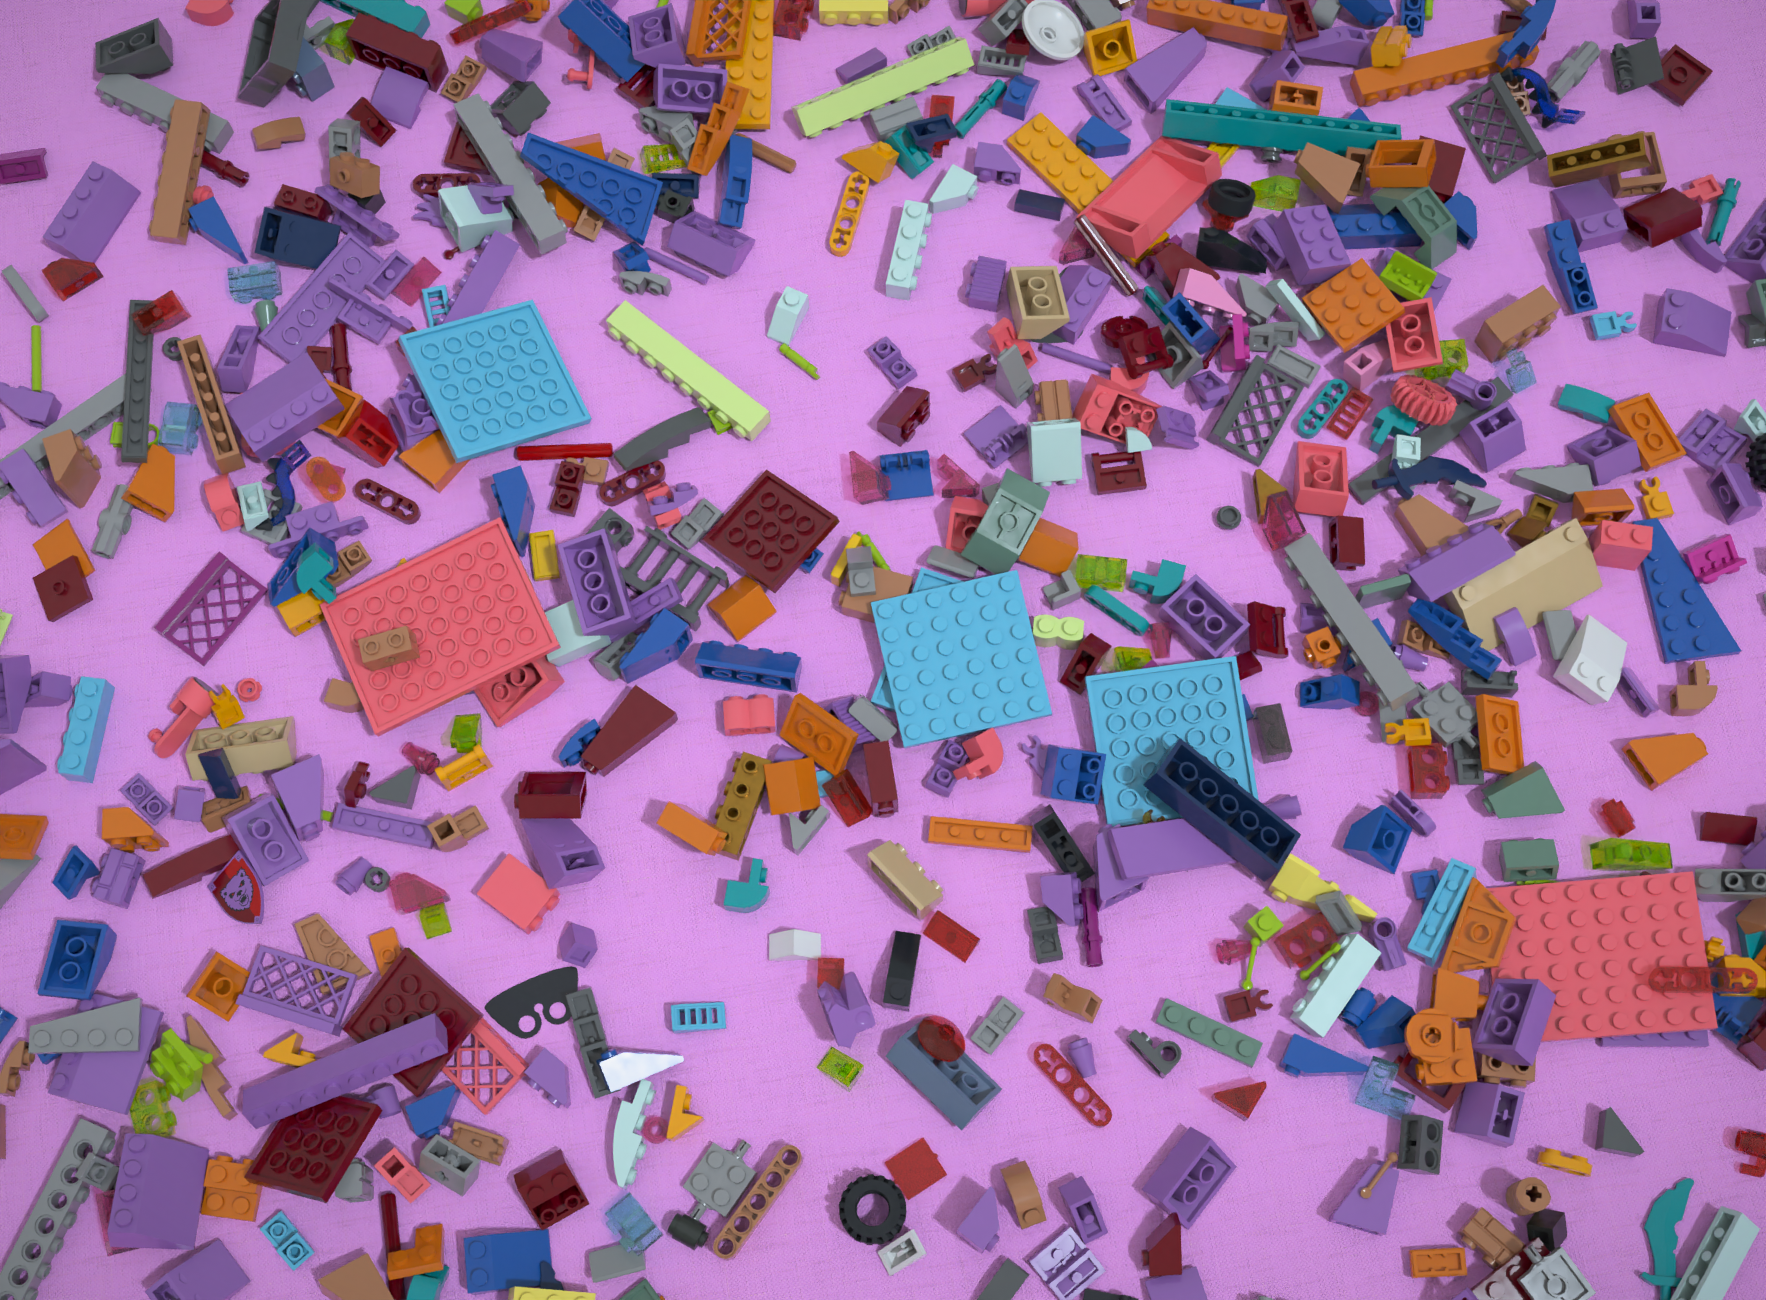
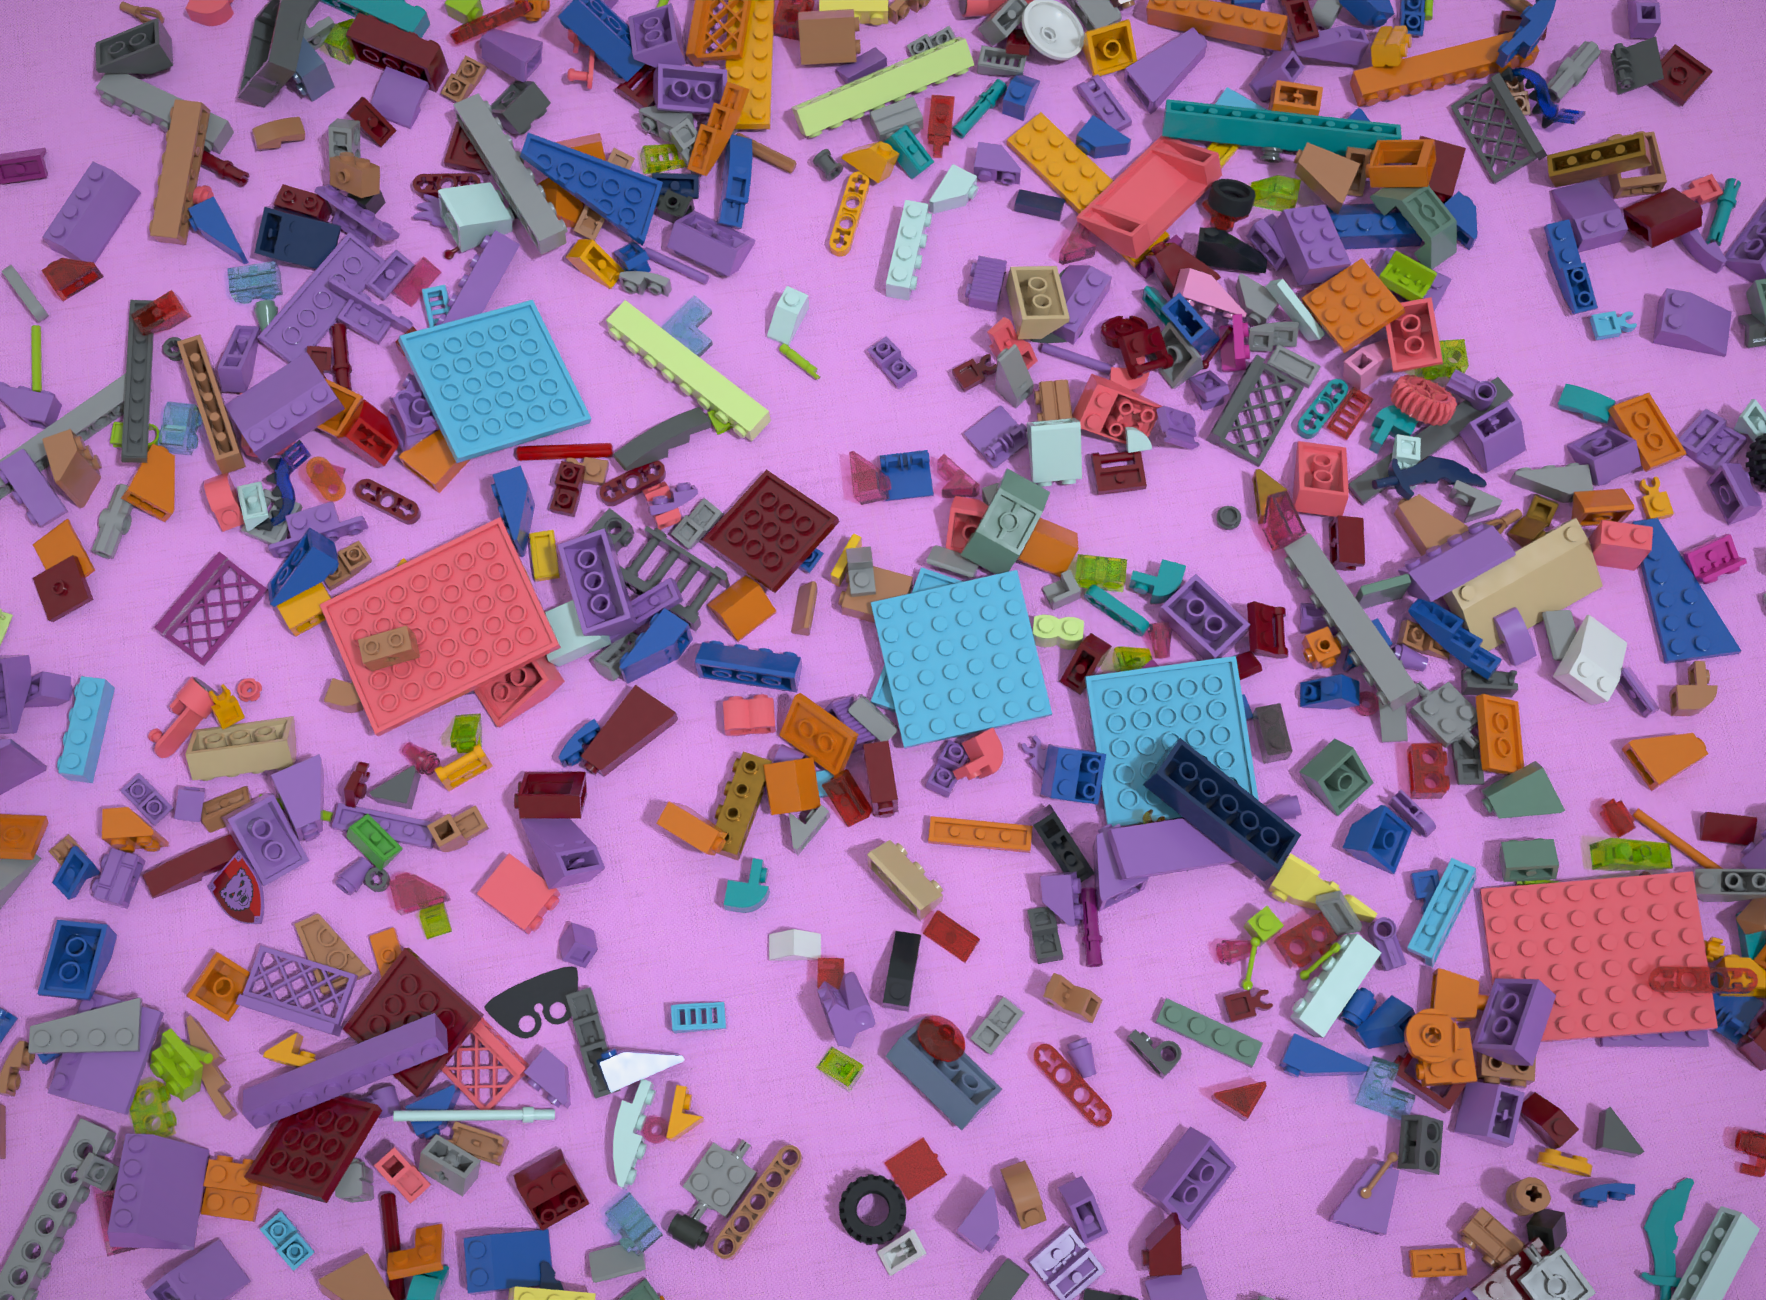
(62, 849): none -> nougat tile
(136, 11): none -> nougat piece
(220, 774): dark blue slope -> none
(310, 573): teal brick -> none
(373, 841): none -> bright green slope
(489, 195): medium lavender slope -> none
(526, 1114): none -> light aqua bar
(594, 262): none -> light orange slope
(685, 325): none -> clear light blue plate
(805, 609): none -> nougat slope
(827, 164): none -> dark grey bush
(828, 36): none -> nougat brick
(876, 556): lime wheel -> none
(905, 415): slope -> none
(931, 130): dark blue slope -> none
(1106, 255): axle -> none
(1336, 776): none -> sand green slope
(1412, 731): light orange plate -> none
(1479, 932): orange wing -> none
(1517, 324): nougat brick -> none
(1521, 372): clear light blue plate -> none
(1547, 1120): none -> dark red slope
(1598, 1194): none -> blue slope
(1675, 840): none -> orange bar

